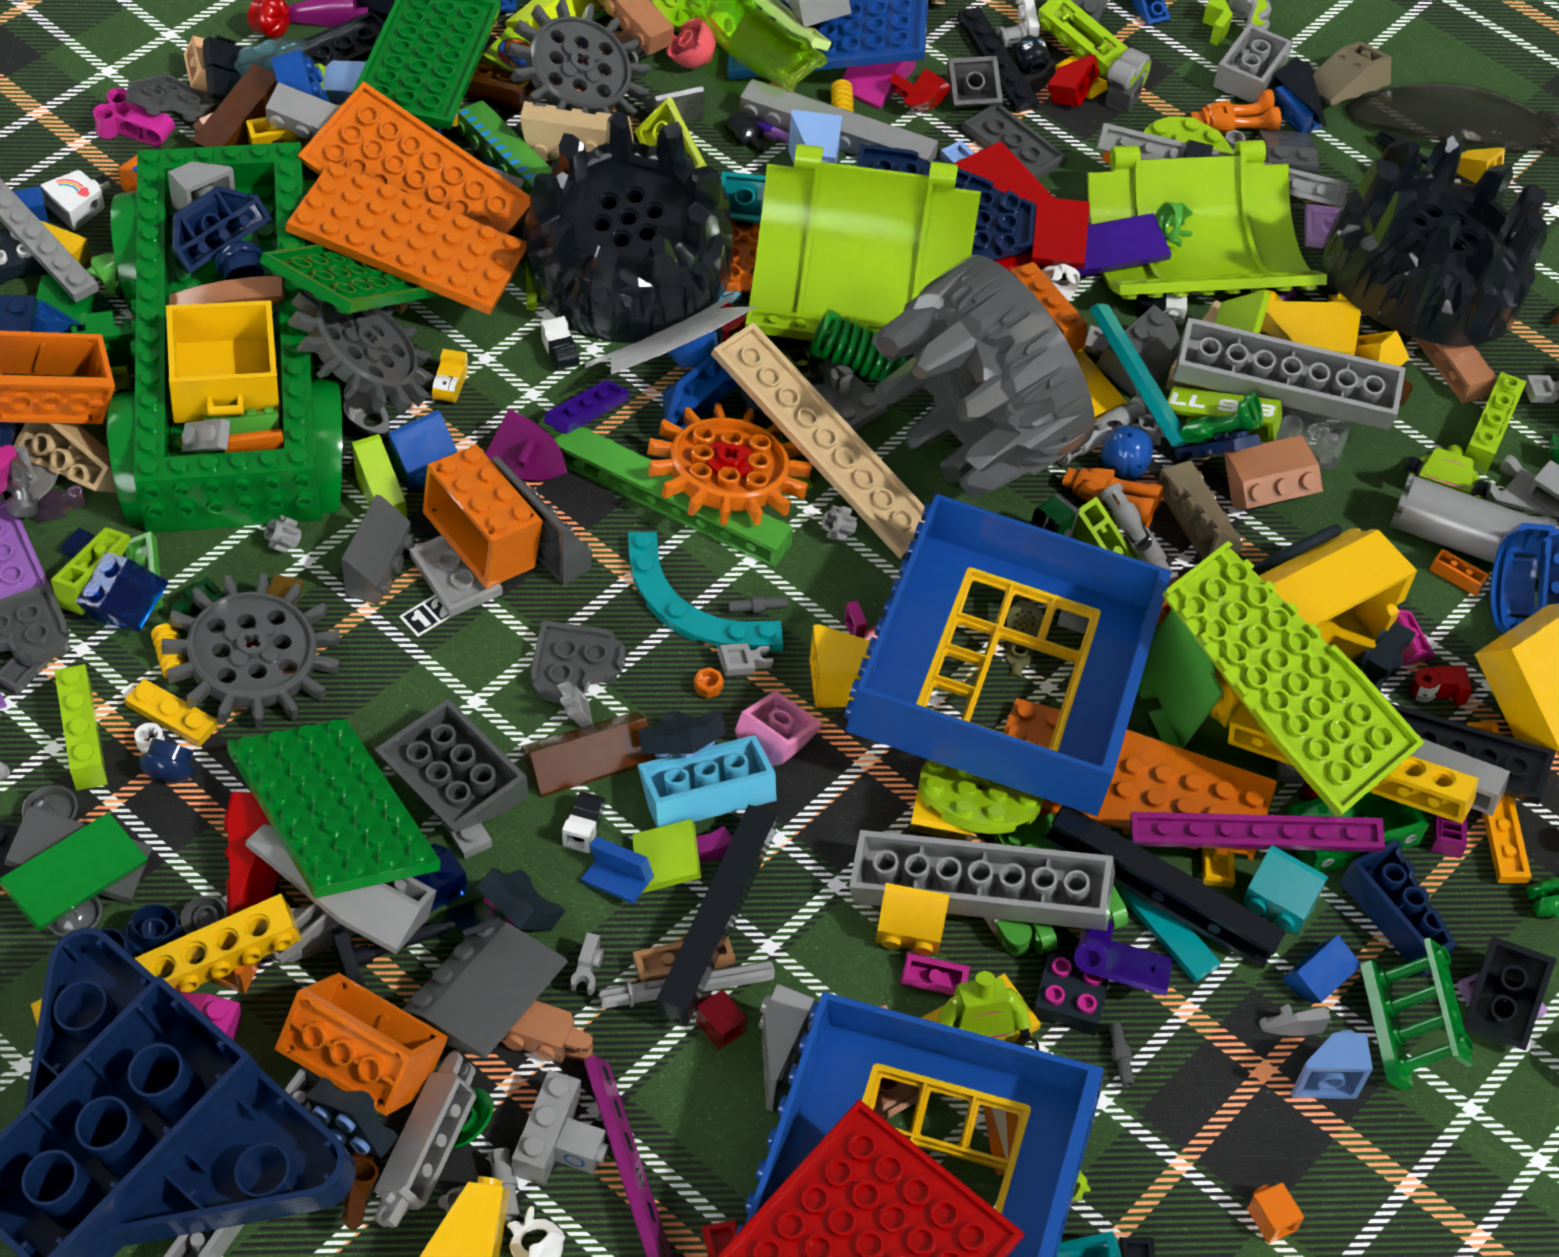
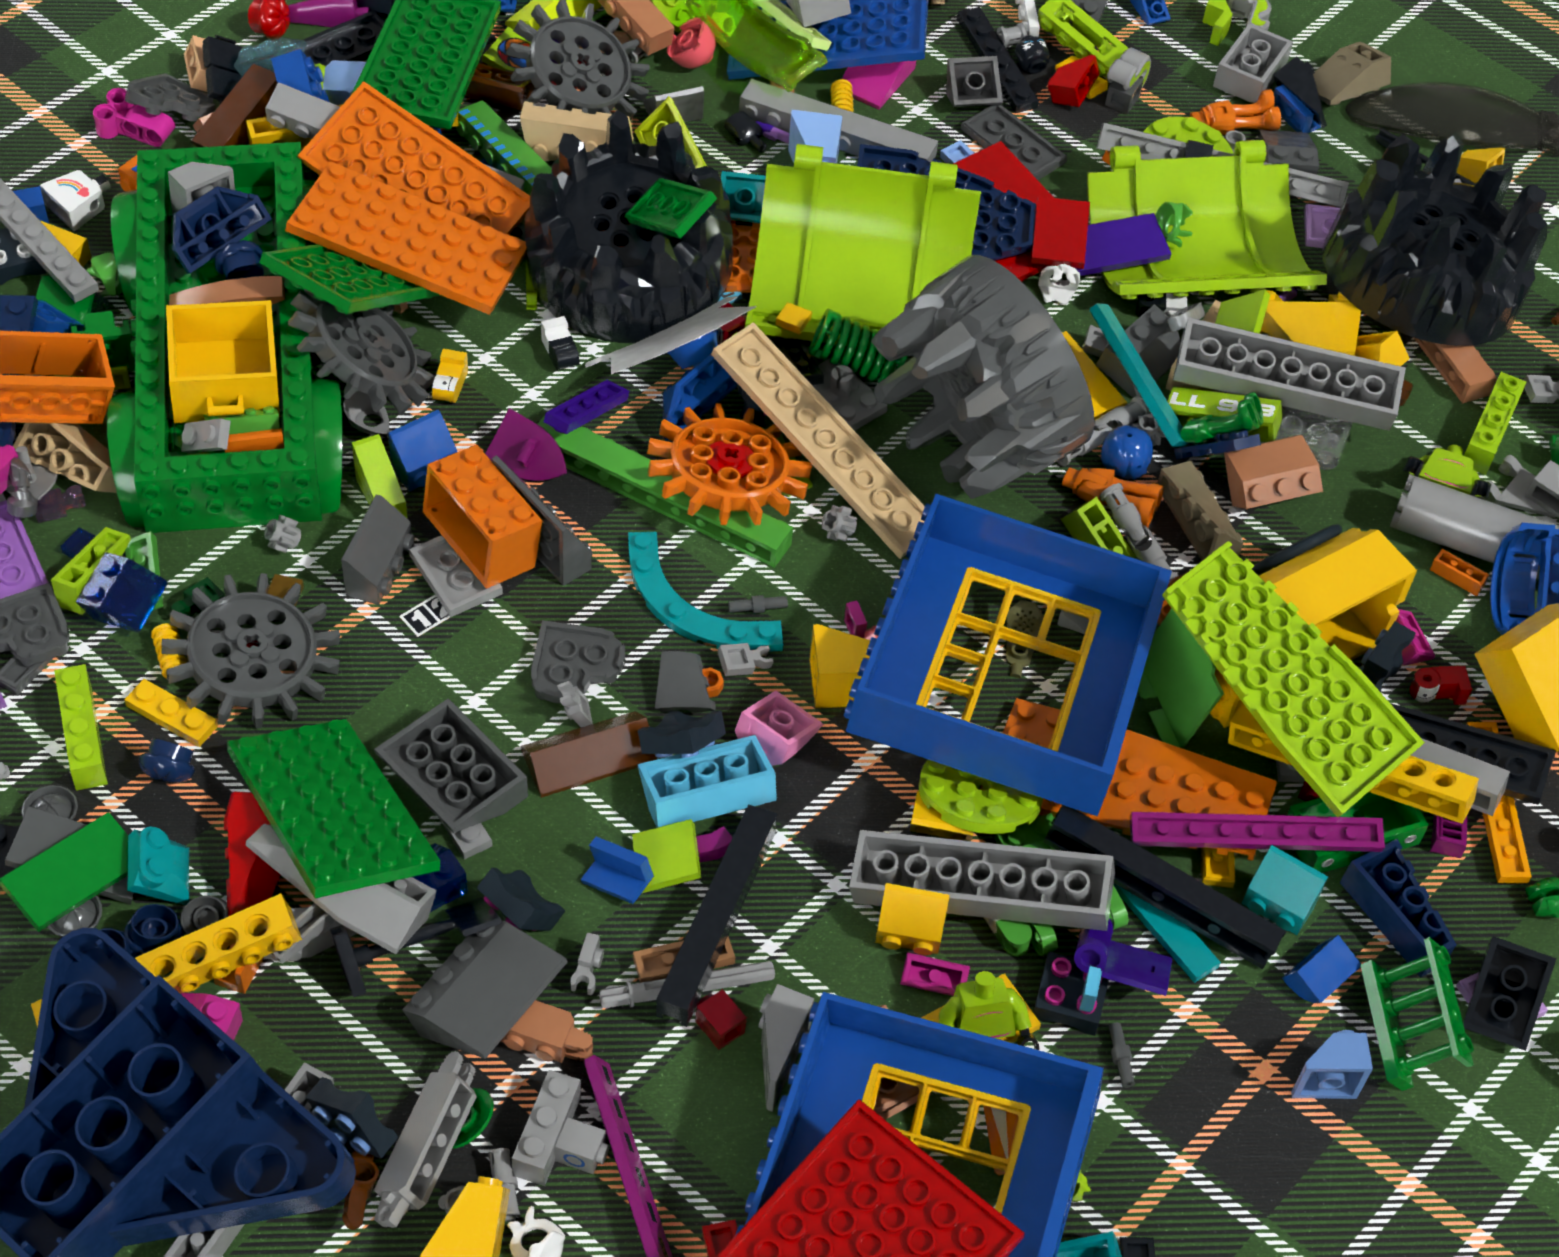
(144, 732): white bush -> none
(158, 866): none -> teal slope
(360, 1042): orange hose -> none
(583, 821): leg -> none
(670, 207): none -> green tile
(682, 684): none -> dark grey slope
(793, 318): none -> yellow tile
(924, 94): red brick -> none
(1056, 510): piece -> none
(1063, 313): orange brick -> none
(1090, 989): none -> medium azure tile
(1179, 319): none -> light grey beam
(1275, 1212): orange brick -> none
(1297, 1024): light grey slope -> none

